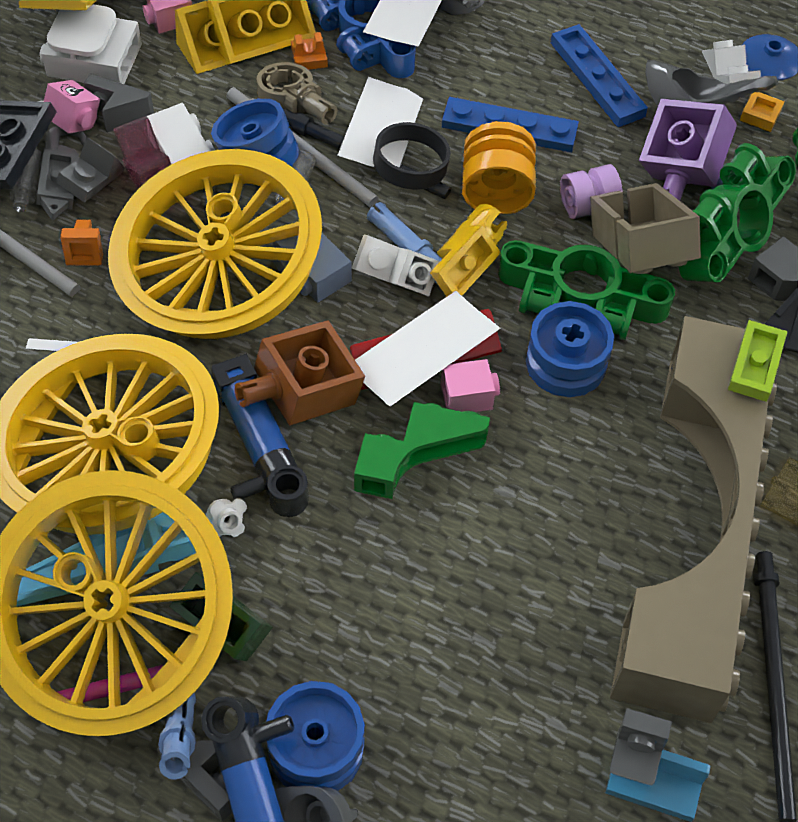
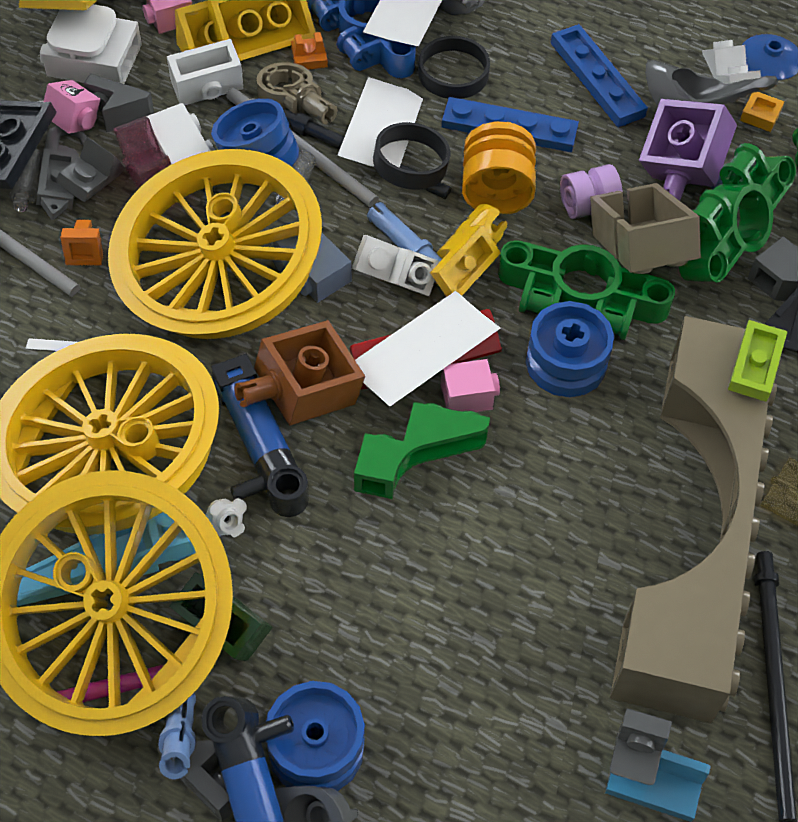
(205, 72): none -> white brick
(454, 43): none -> black tyre

